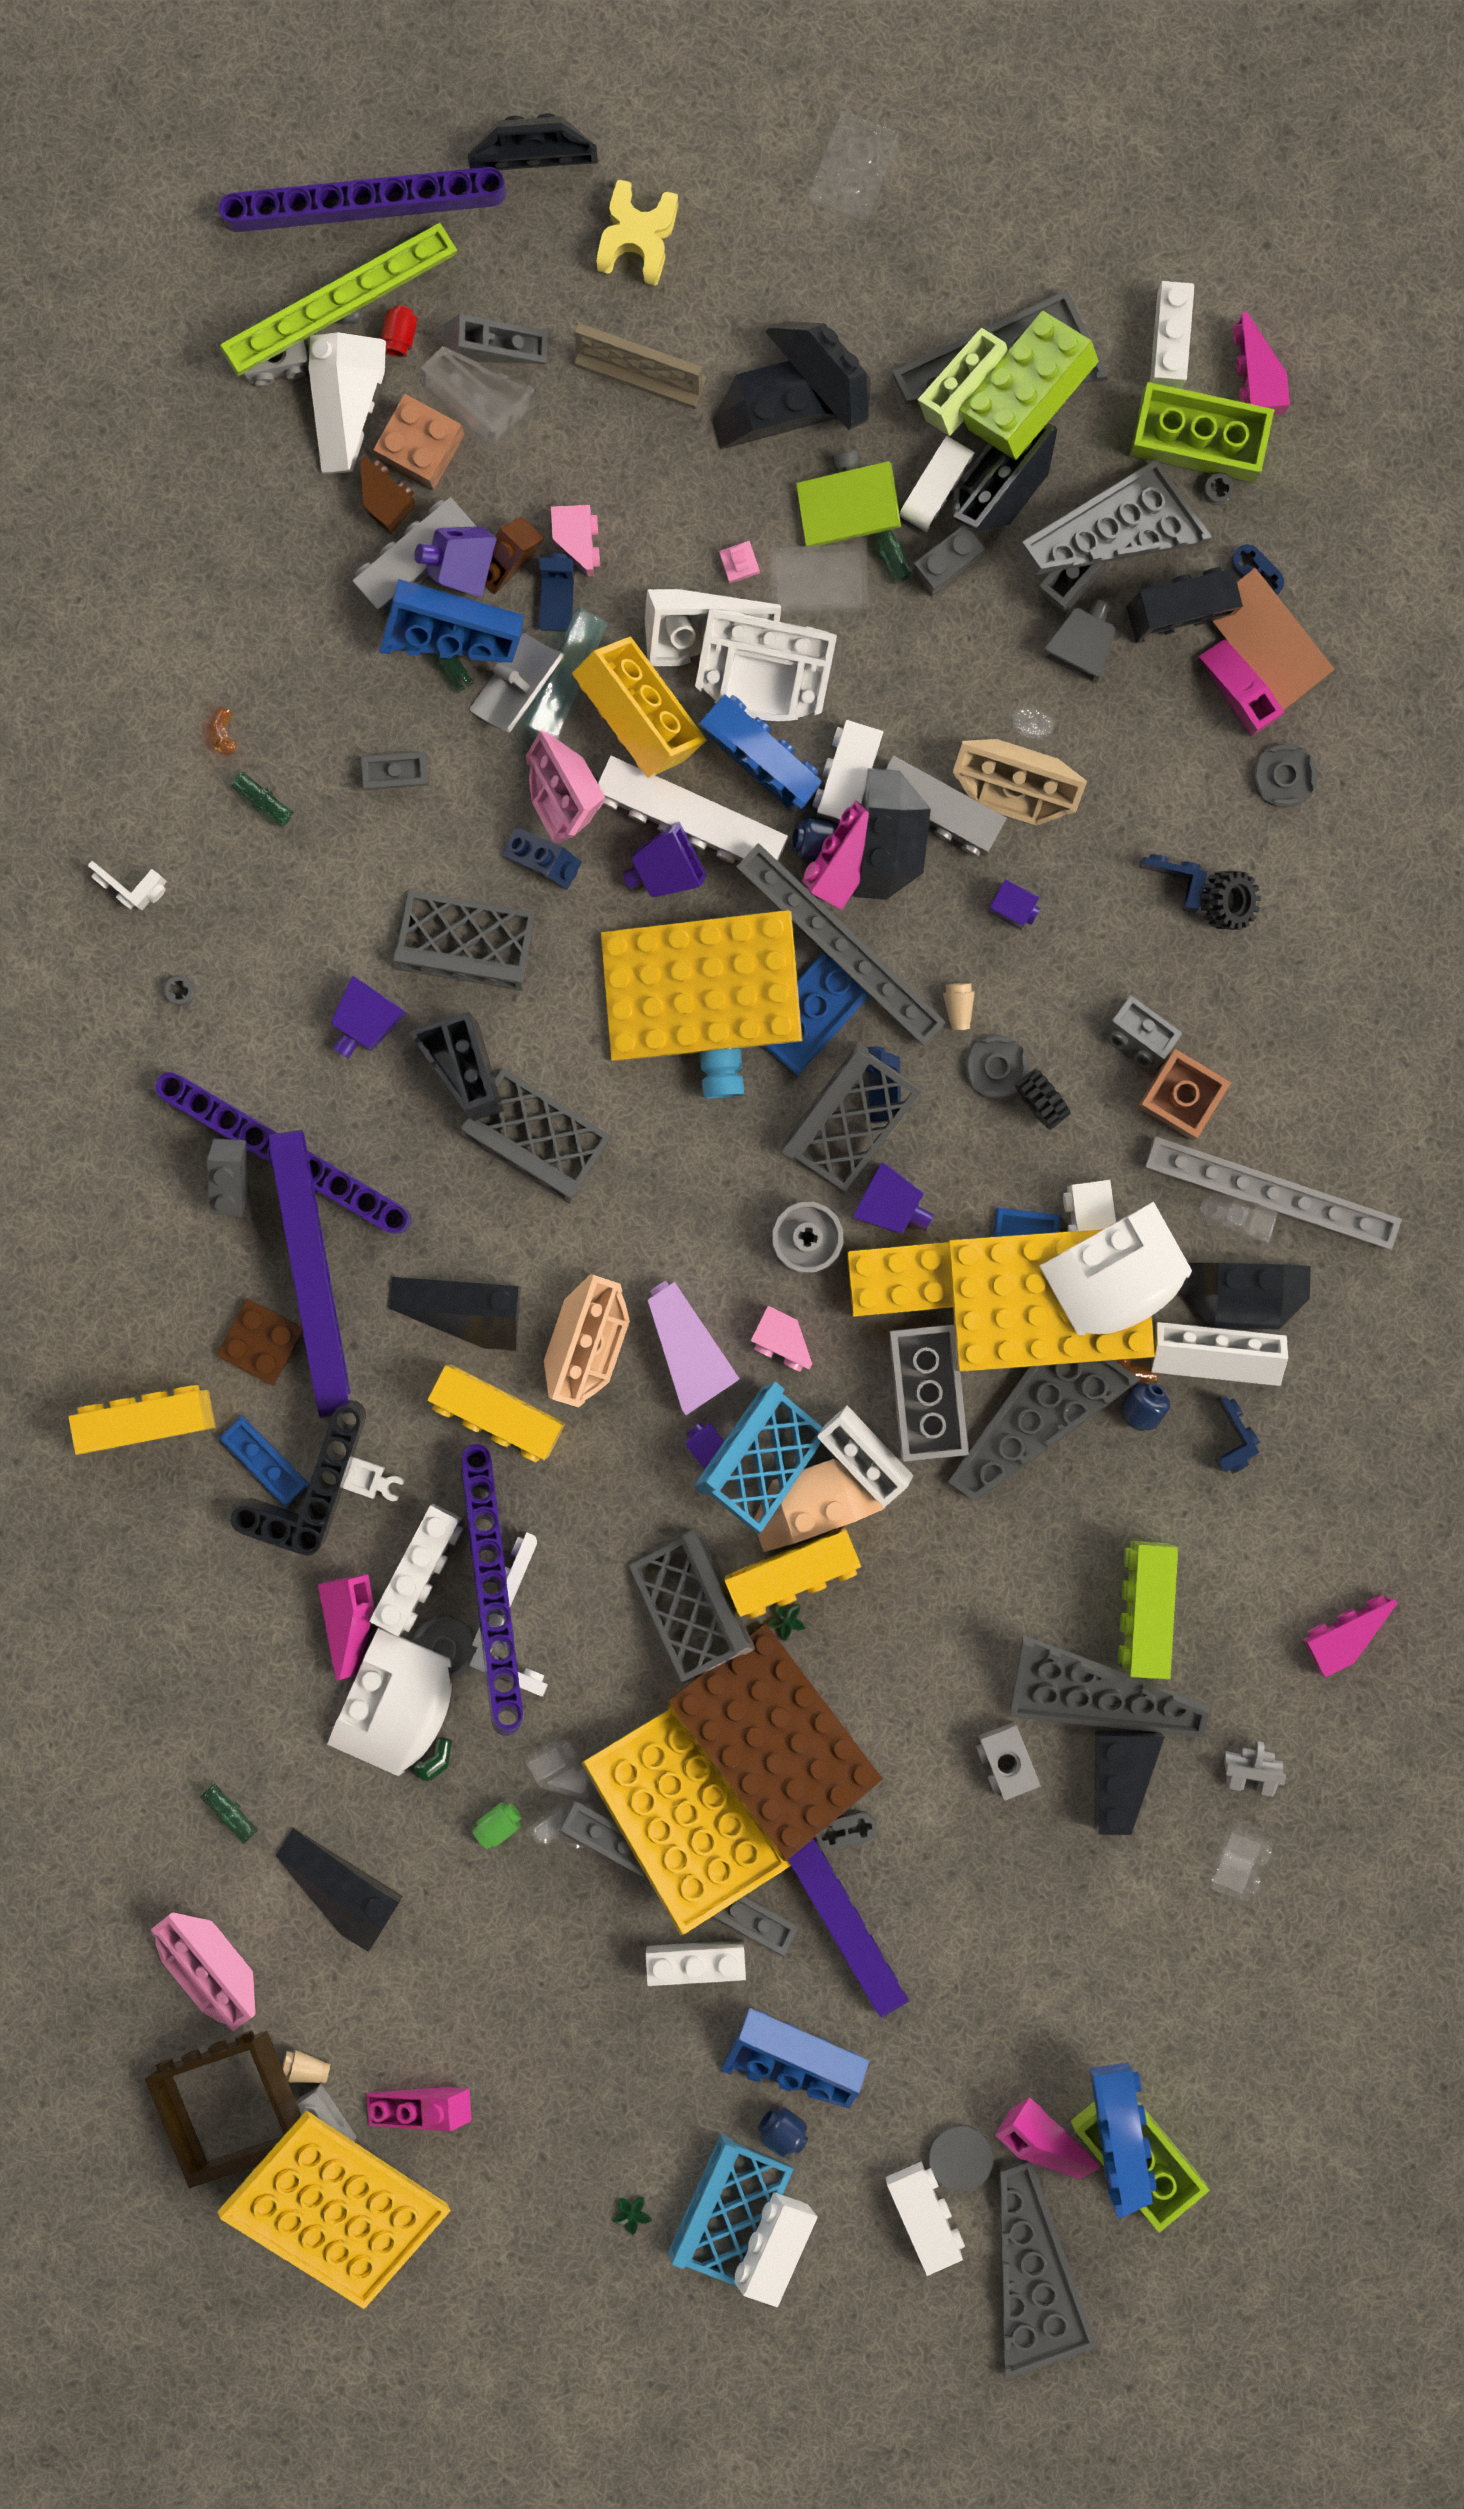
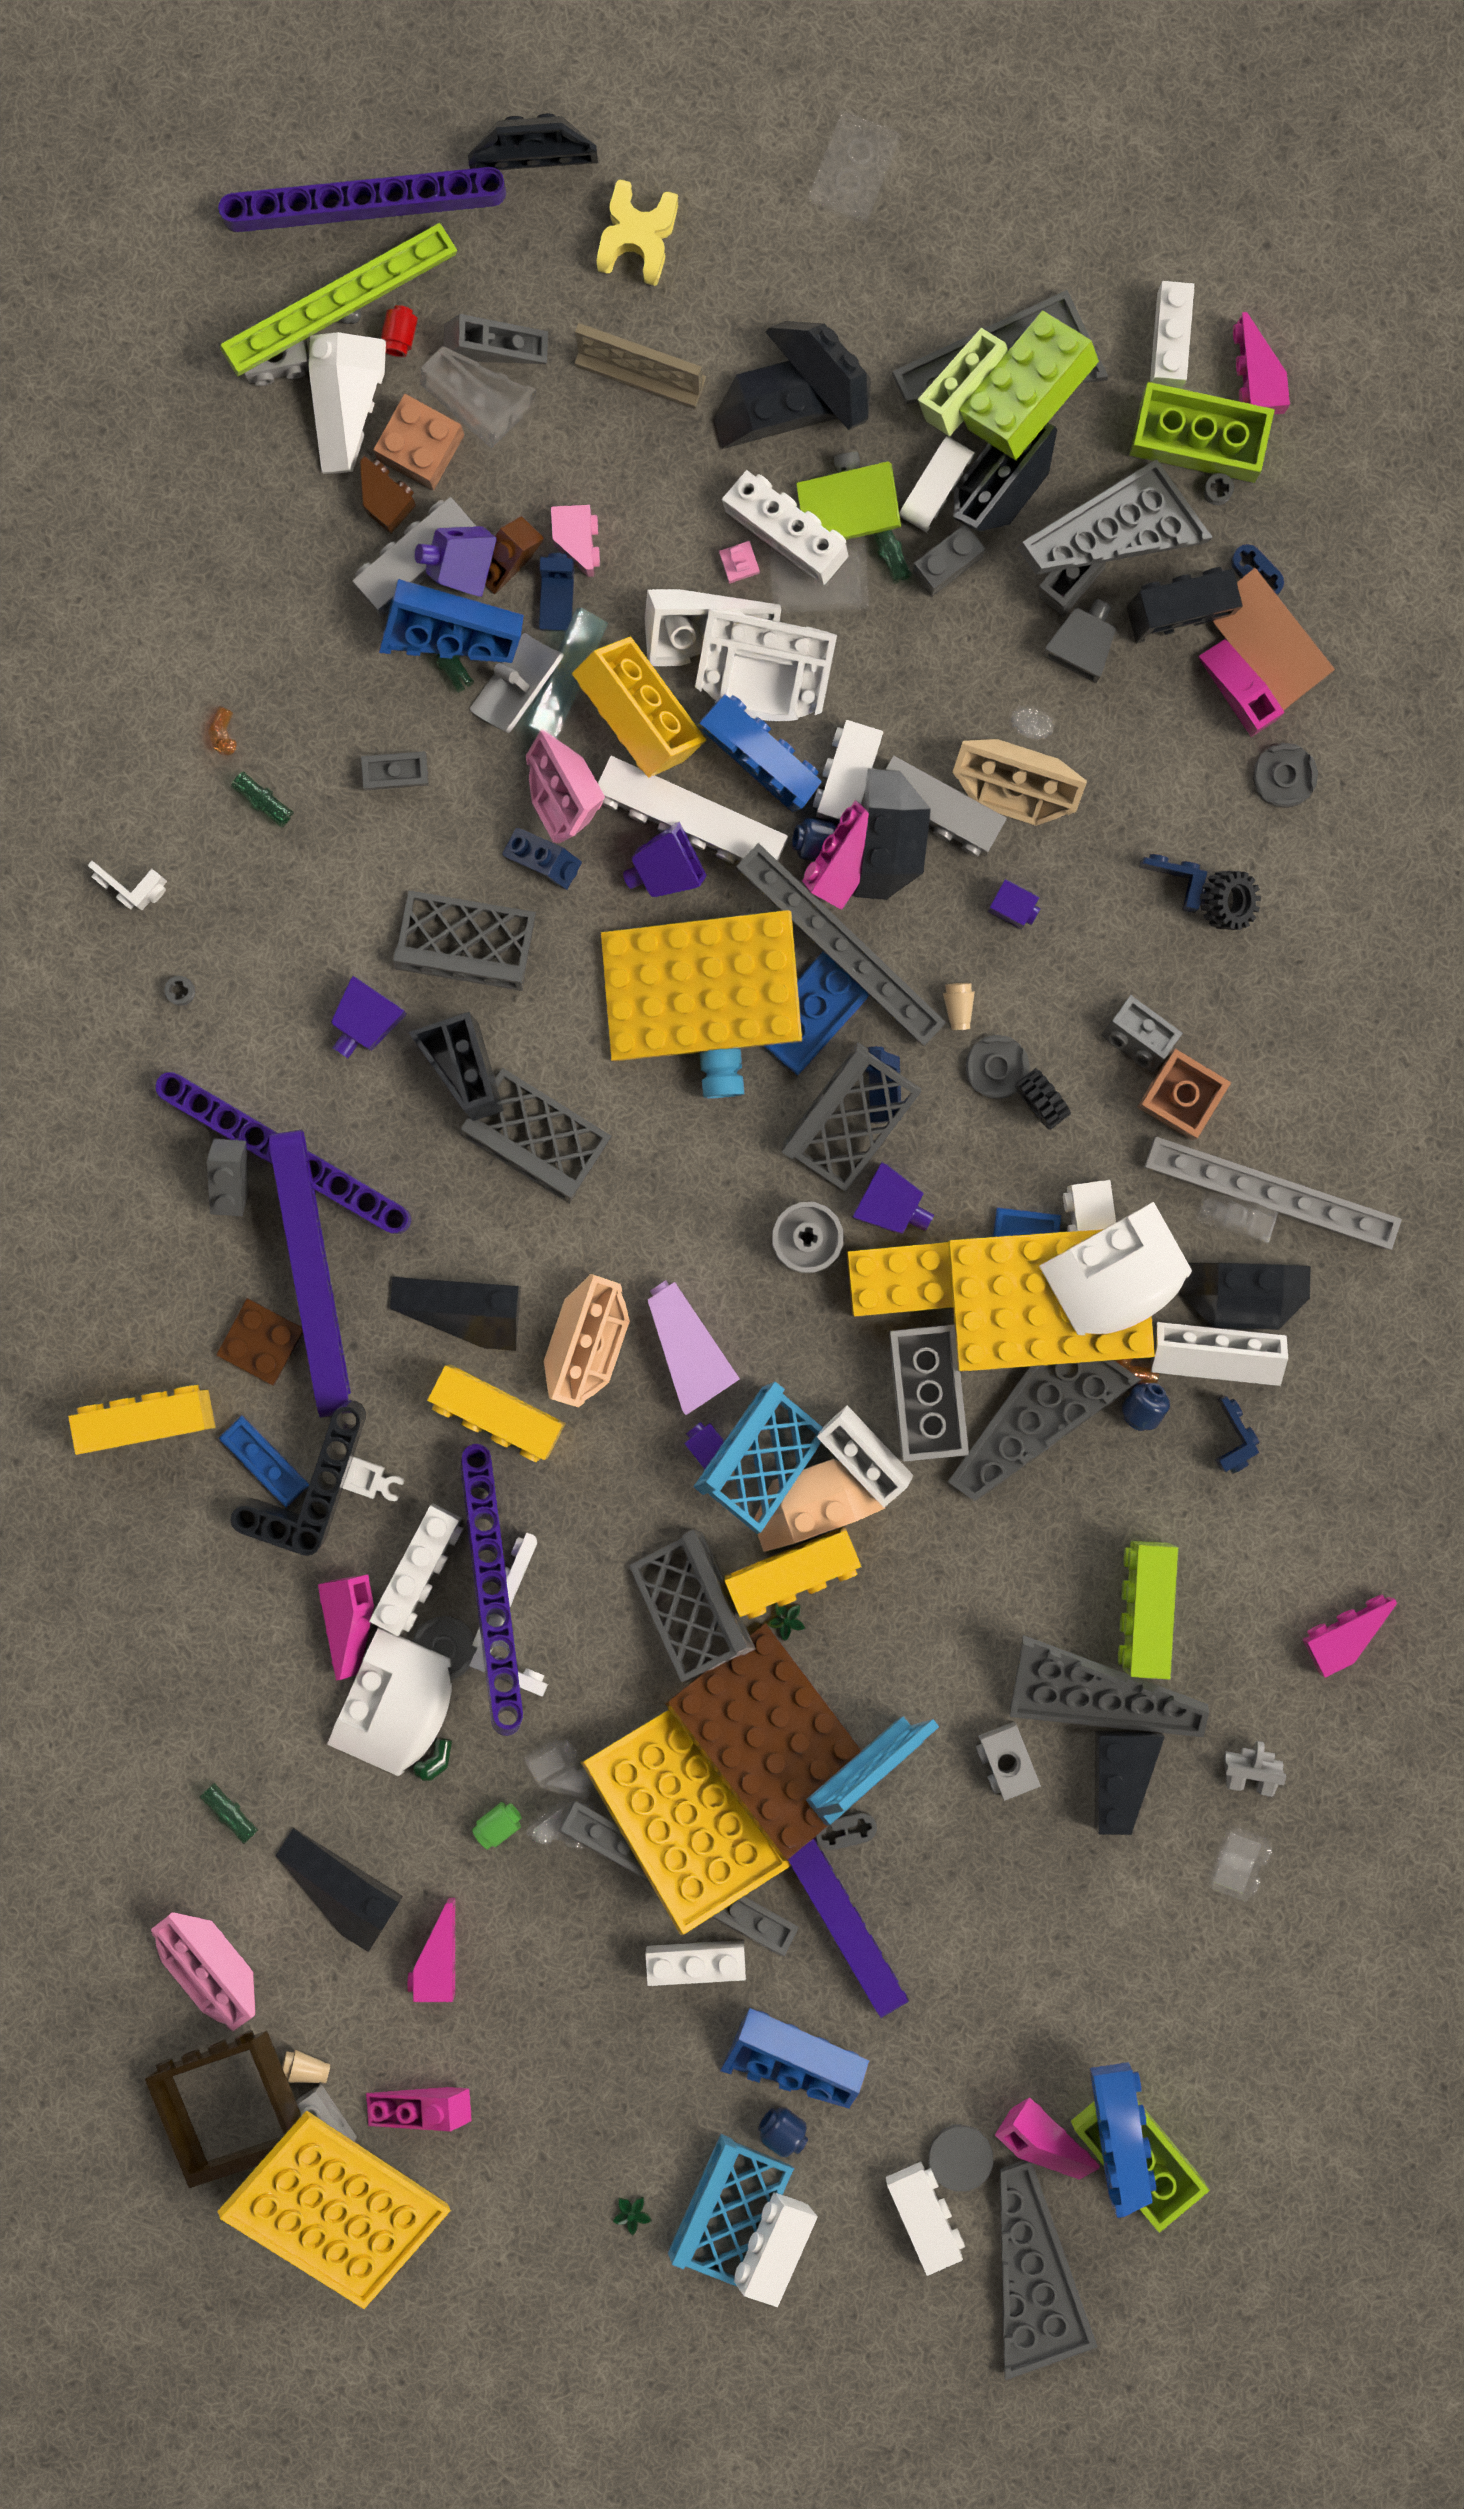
(435, 1970): none -> dark pink slope
(783, 1336): bright pink slope -> none
(786, 527): none -> white brick
(868, 1768): none -> dark azure fence

